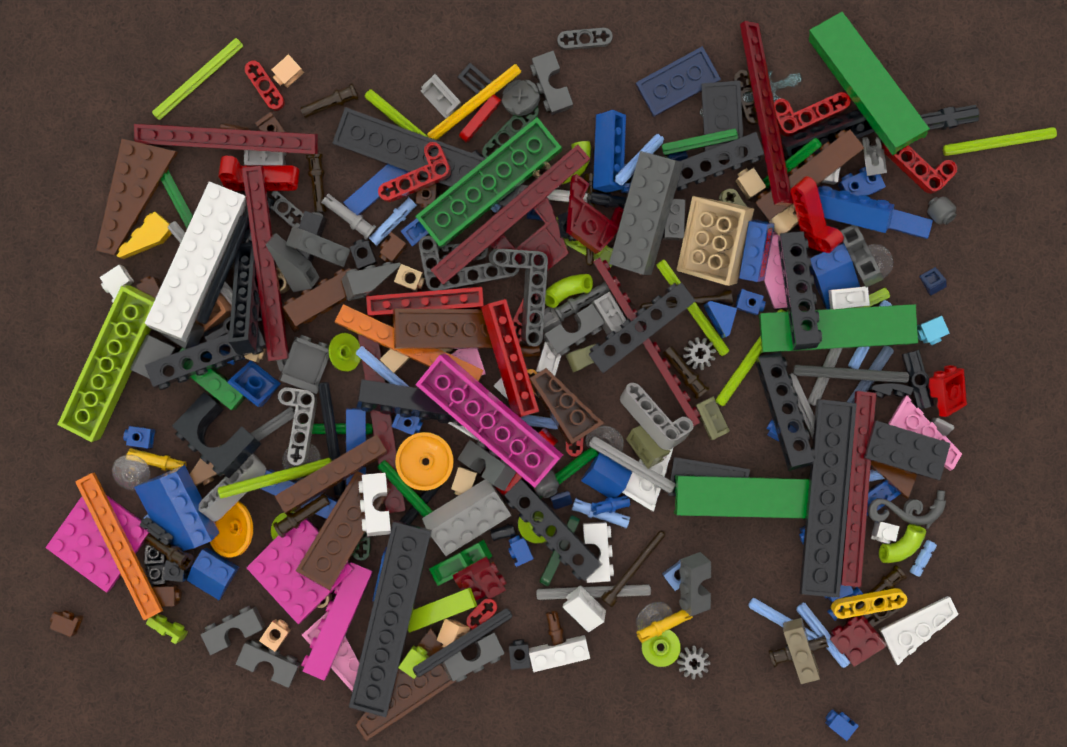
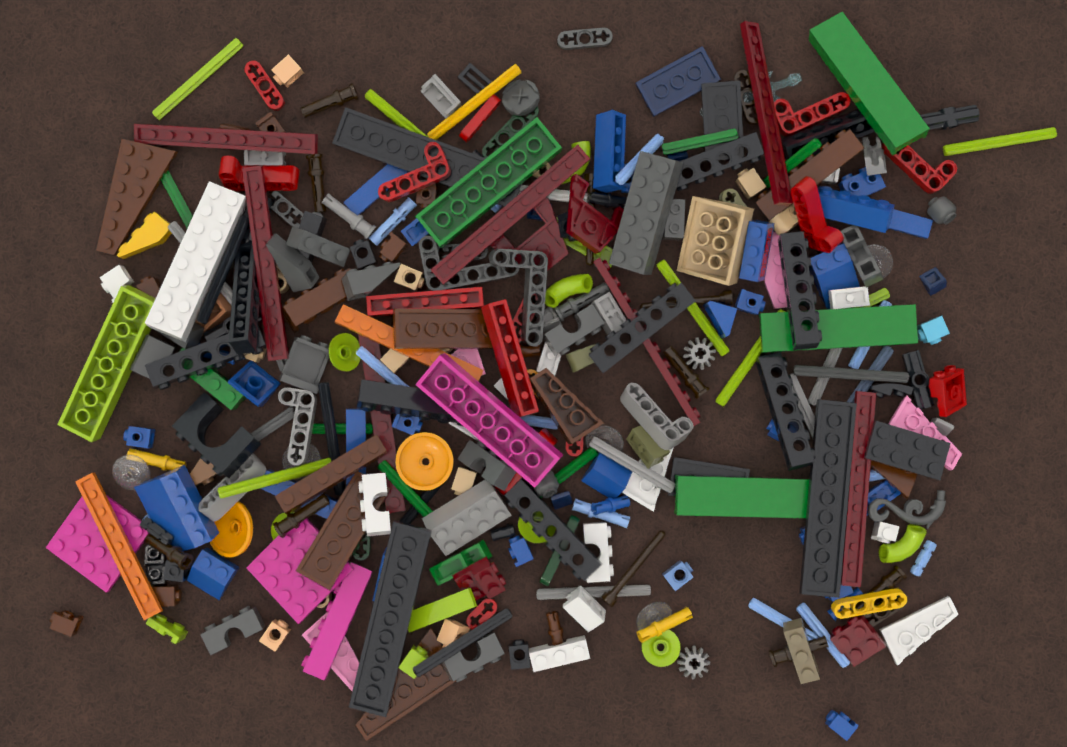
(284, 667): dark grey arch -> none
(555, 99): dark grey arch -> none
(693, 572): dark grey arch -> none
(712, 418): olive hinge -> none

